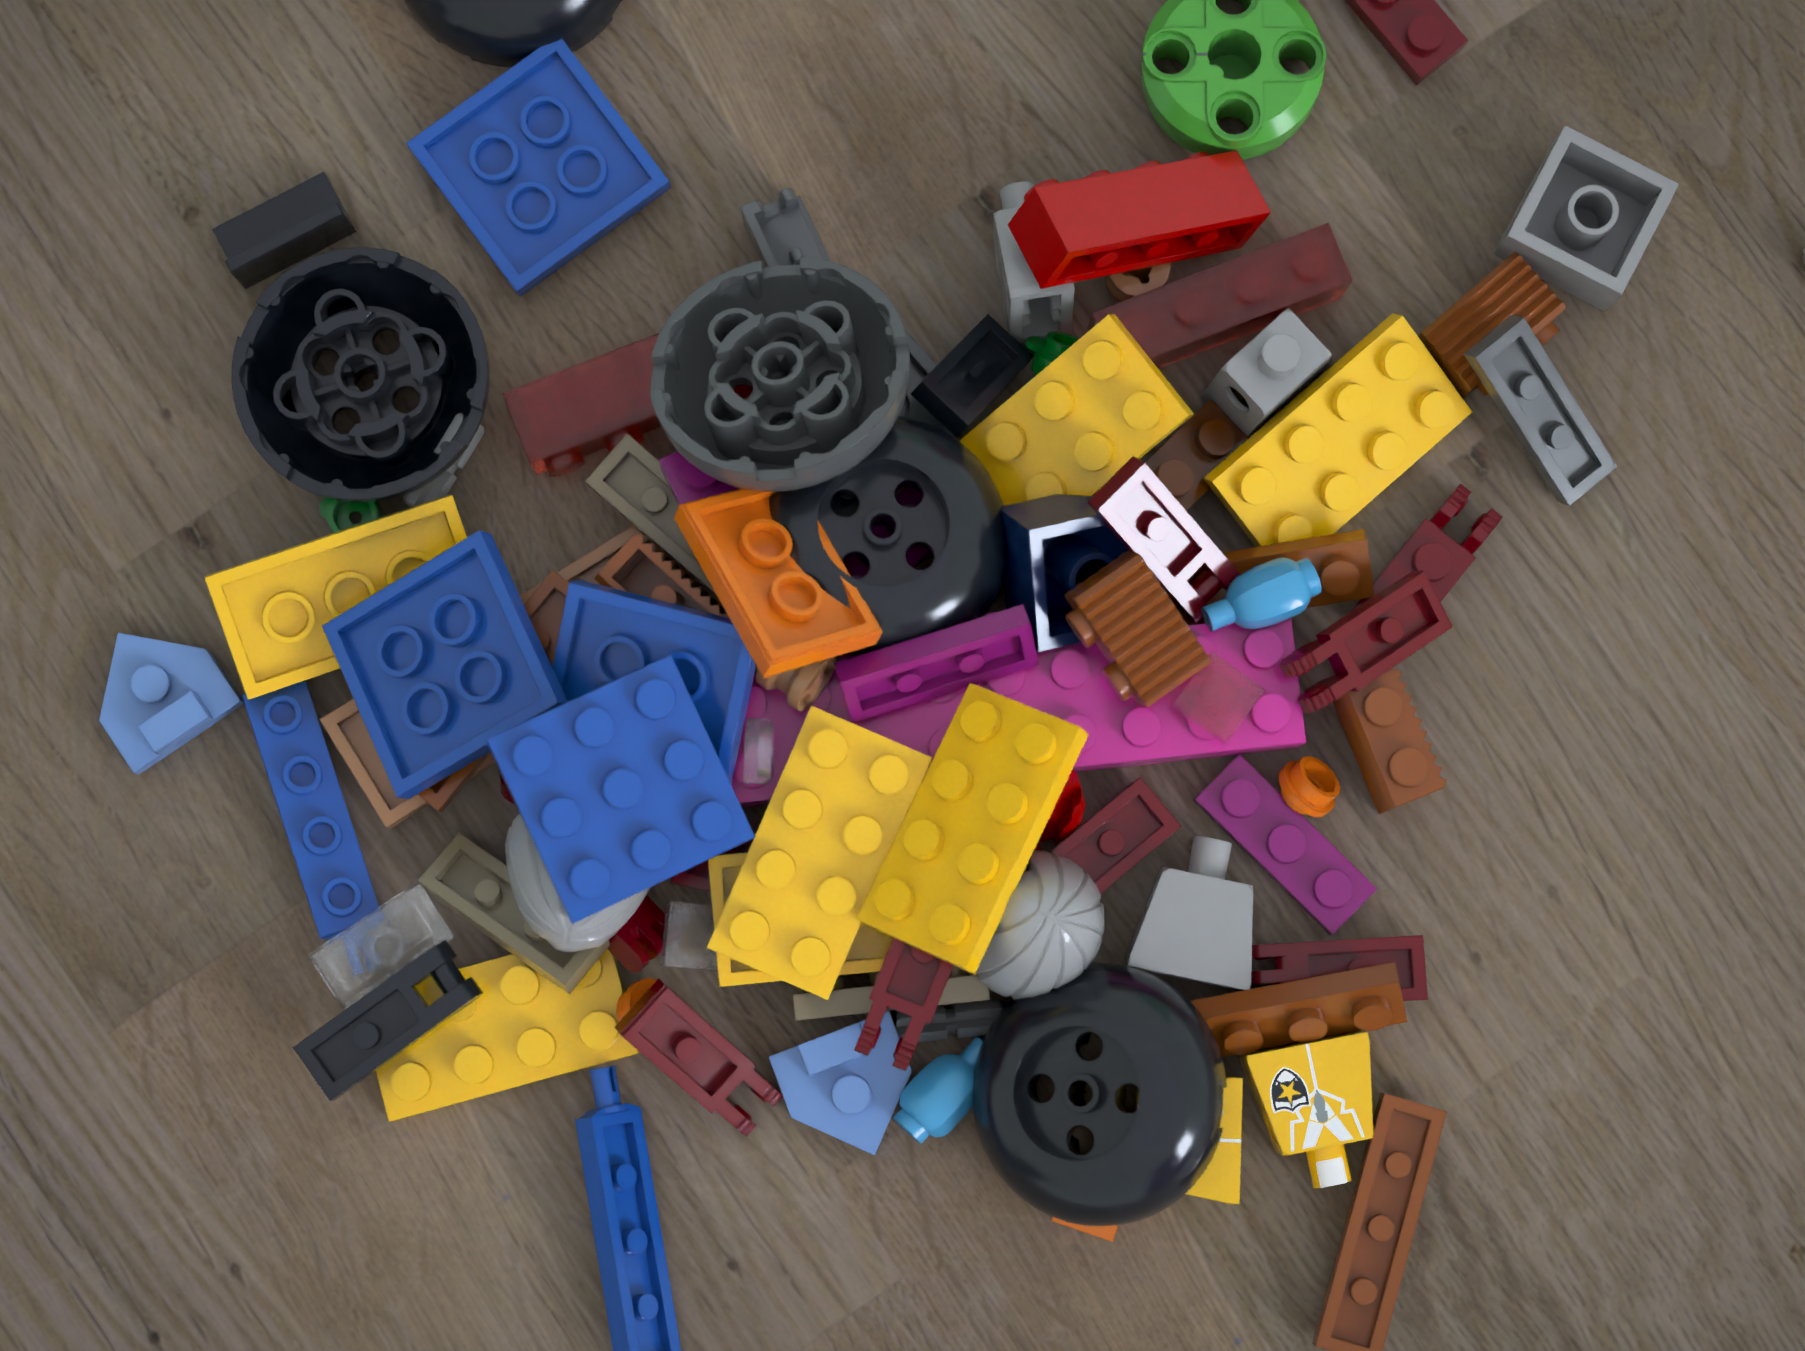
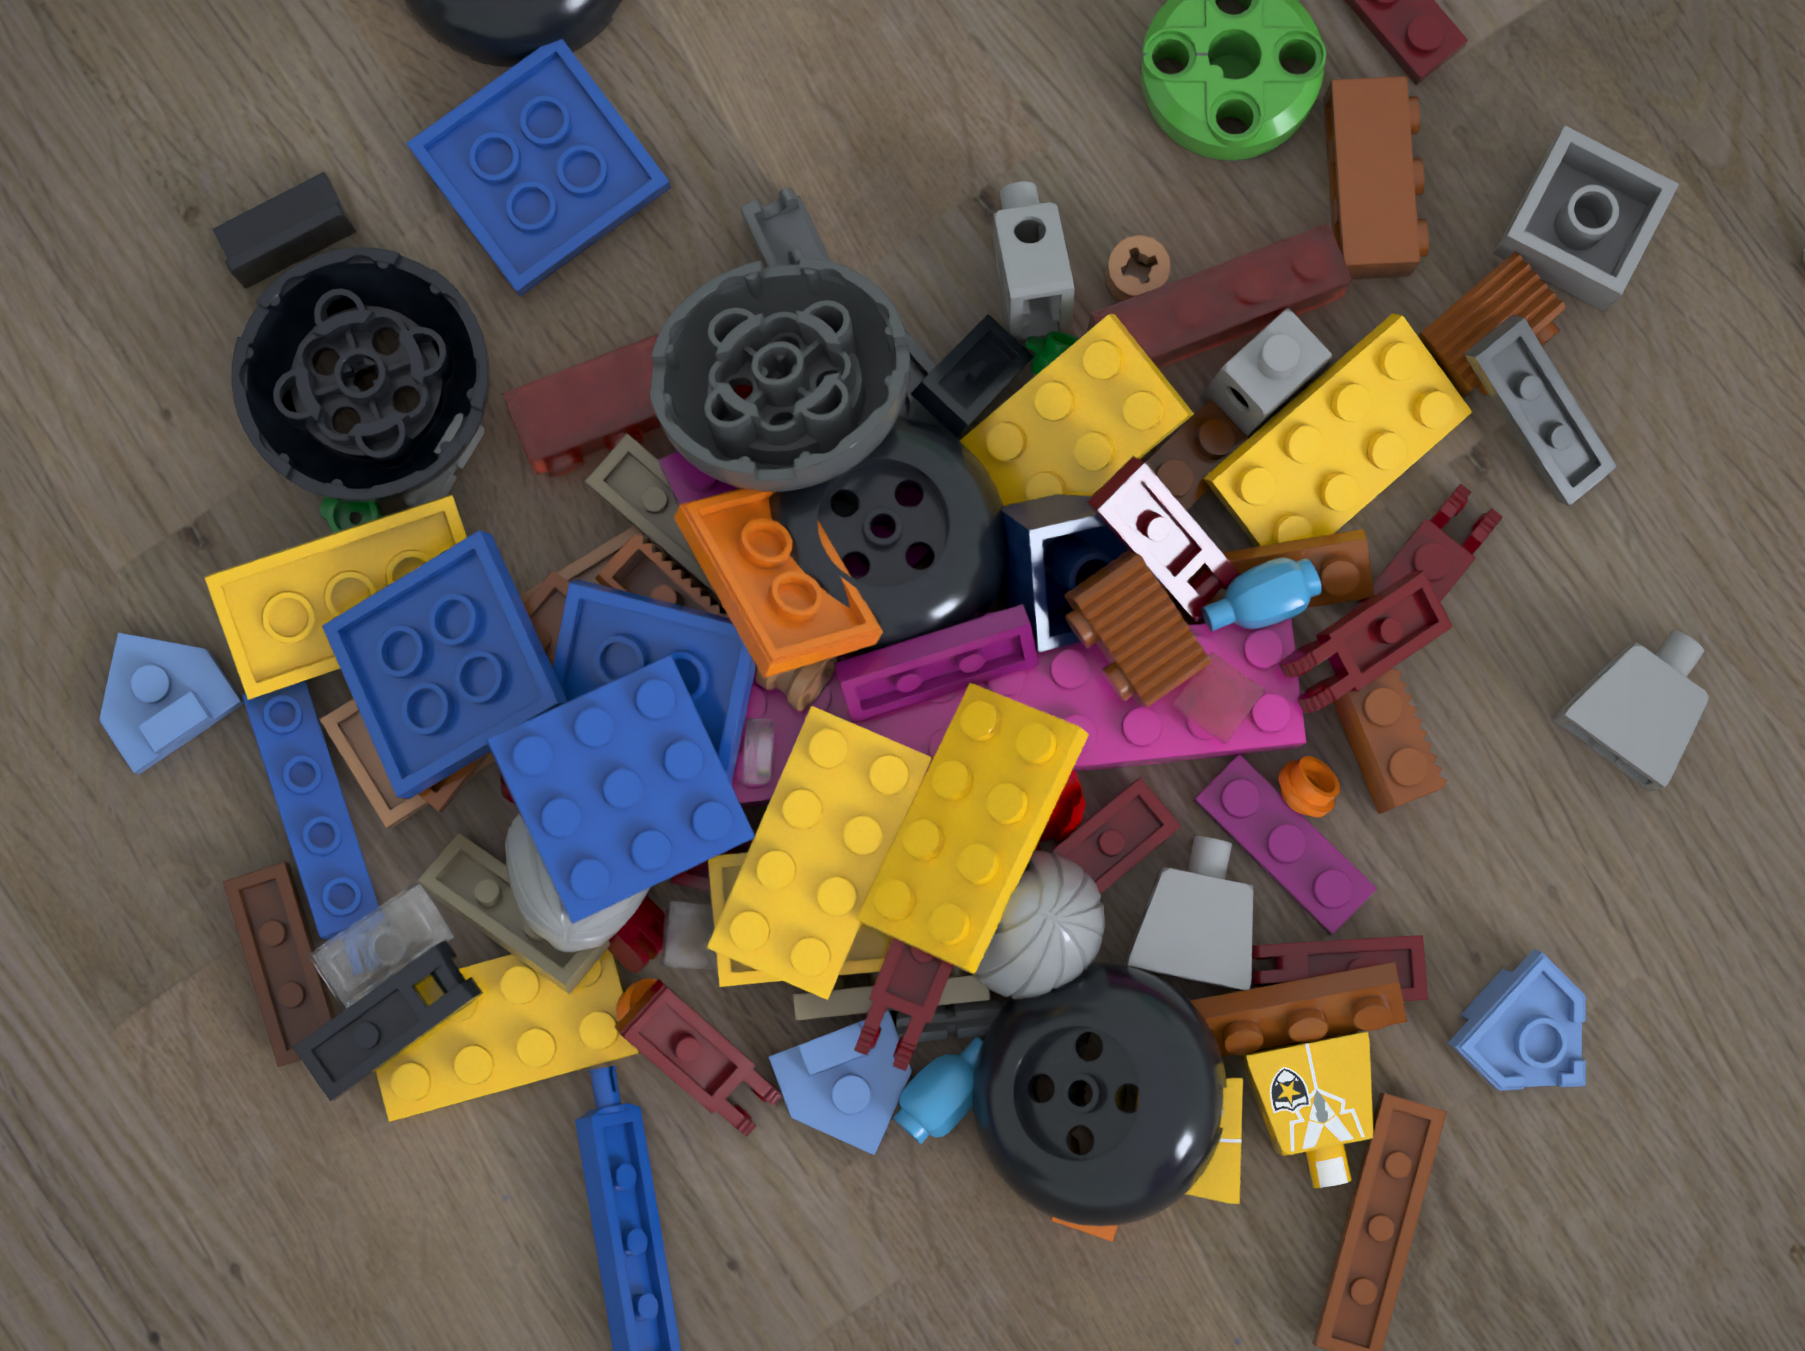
(276, 953): none -> reddish brown plate
(1137, 217): red brick -> none
(1375, 176): none -> dark orange brick
(1526, 1028): none -> medium blue plate
(1640, 709): none -> light grey torso

